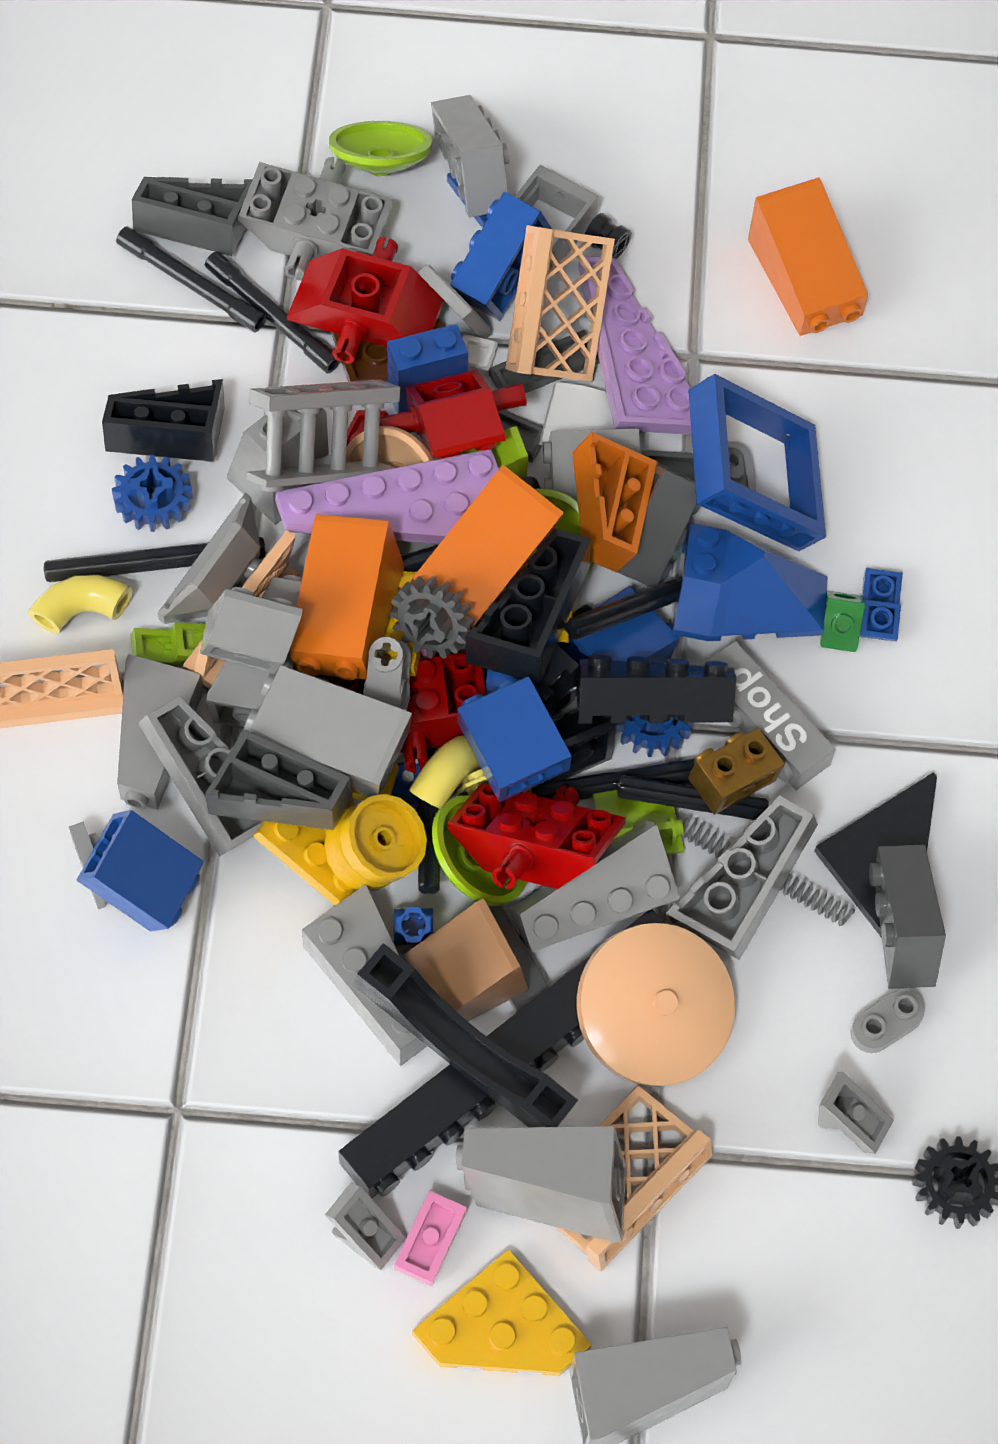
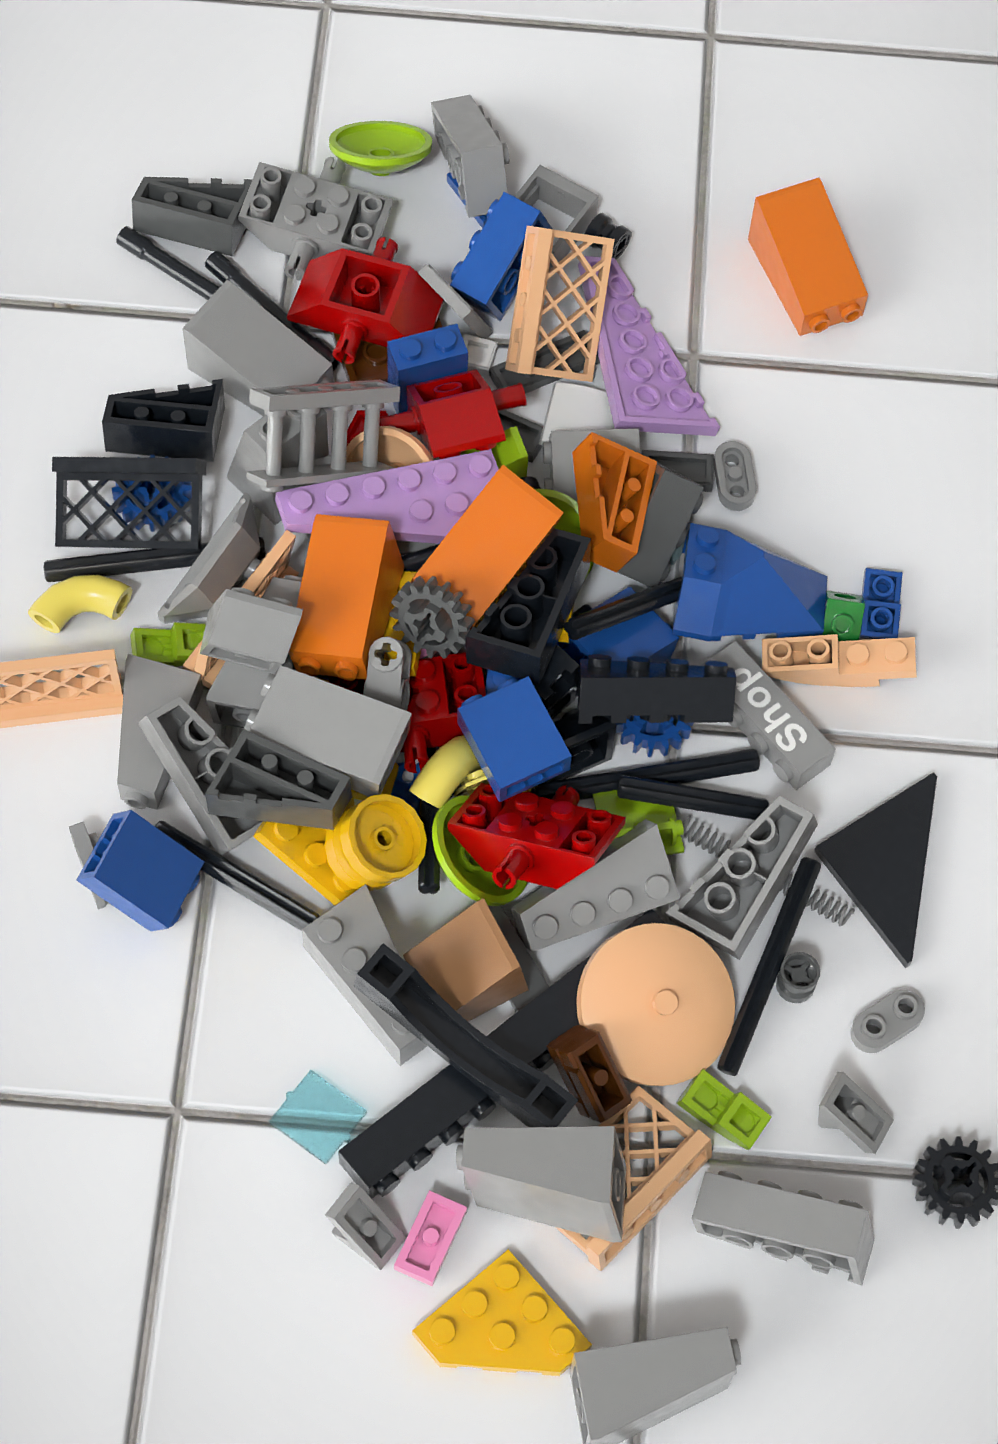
(128, 469): none -> black fence
(244, 881): none -> black axle
(248, 347): none -> light grey slope
(318, 1117): none -> clear light blue piece
(412, 924): blue piece -> none
(589, 1073): none -> reddish brown brick
(723, 1111): none -> lime slope
(735, 770): pearl gold brick -> none
(769, 966): none -> black axle
(785, 1223): none -> light grey wedge
(793, 526): blue window -> none
(801, 969): none -> dark grey wheel
(832, 662): none -> light nougat slope
(908, 916): dark grey wedge -> none

